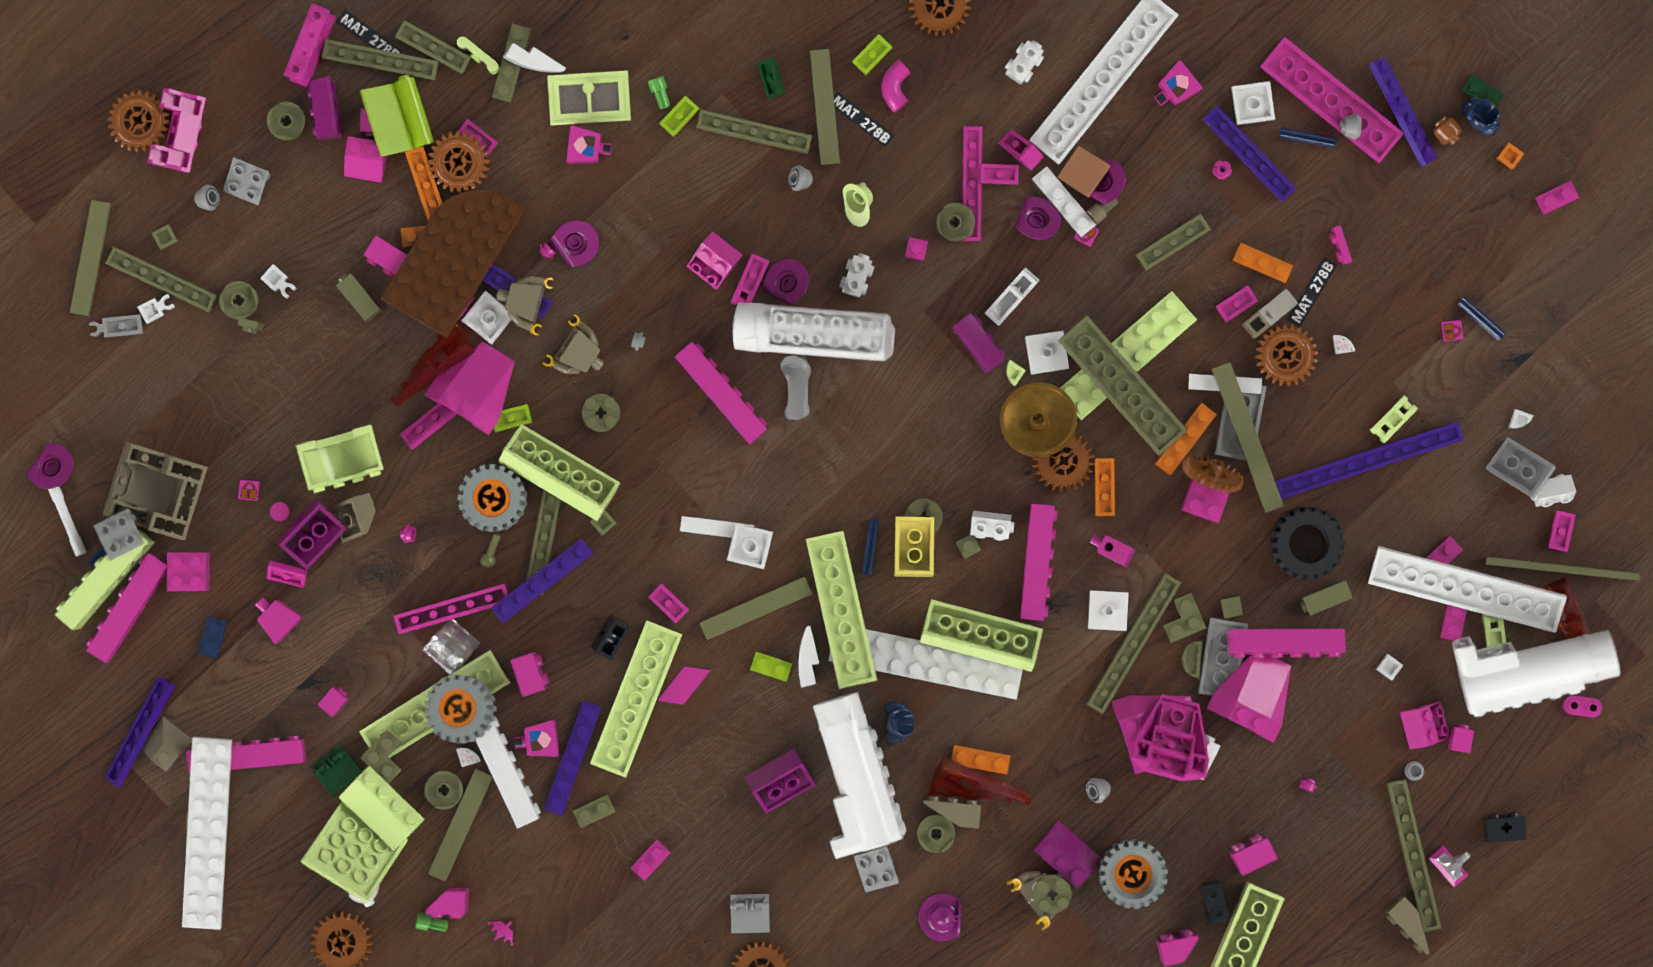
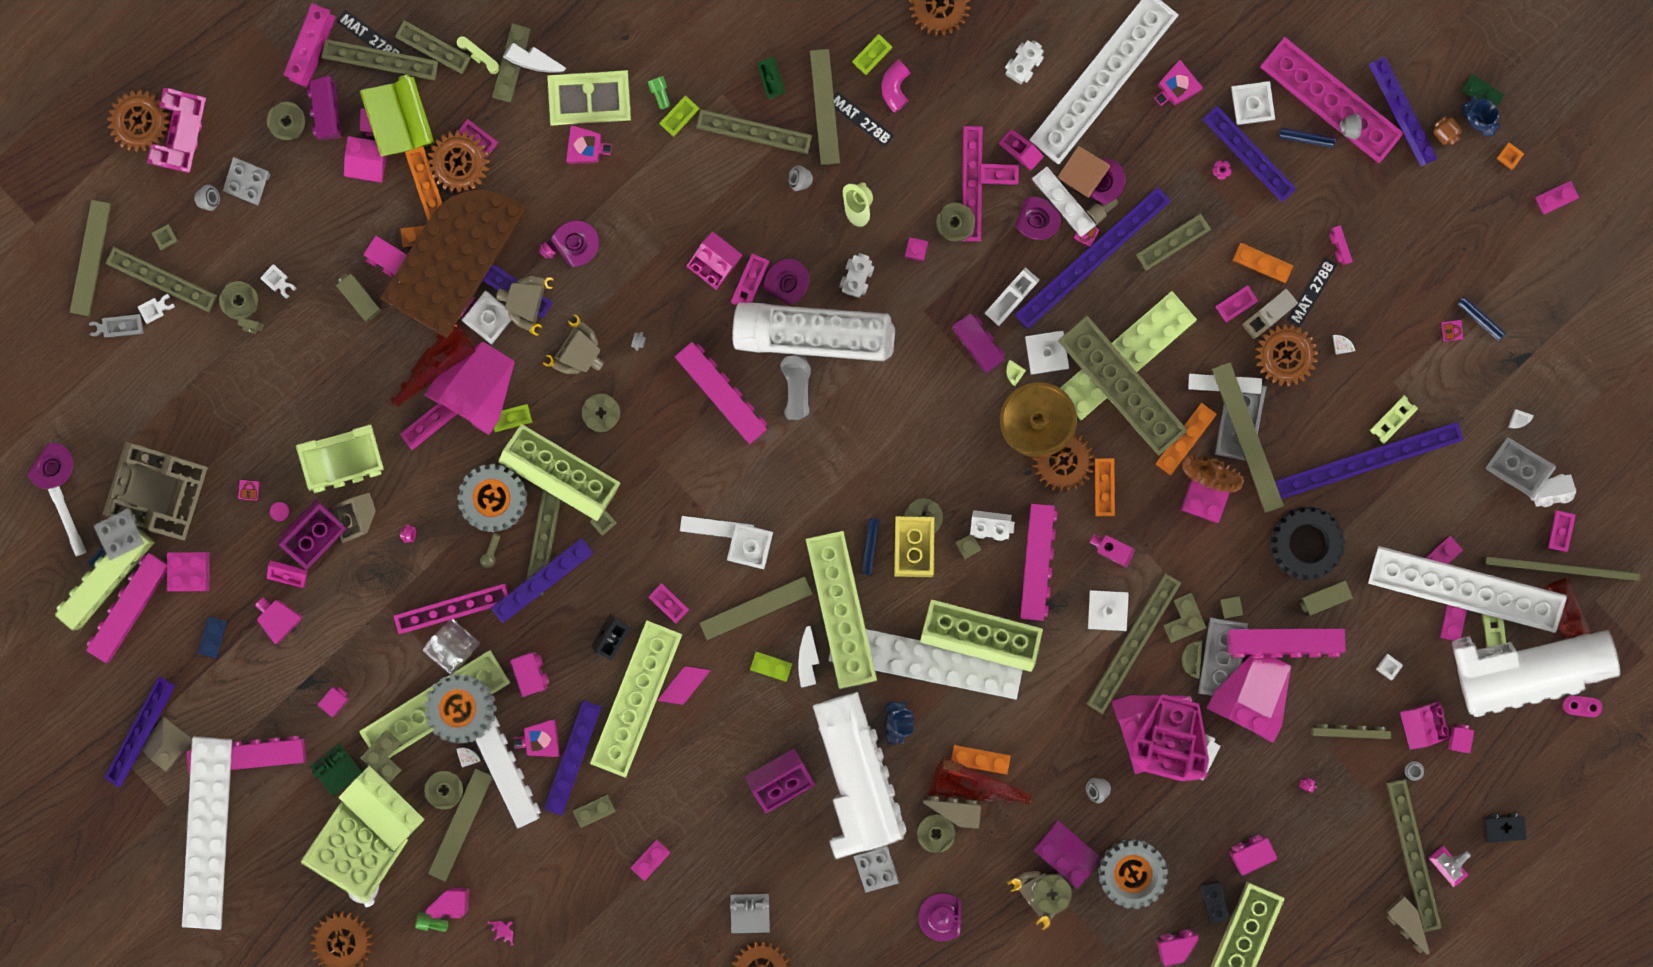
(1092, 258): none -> dark purple plate
(1359, 731): none -> olive plate

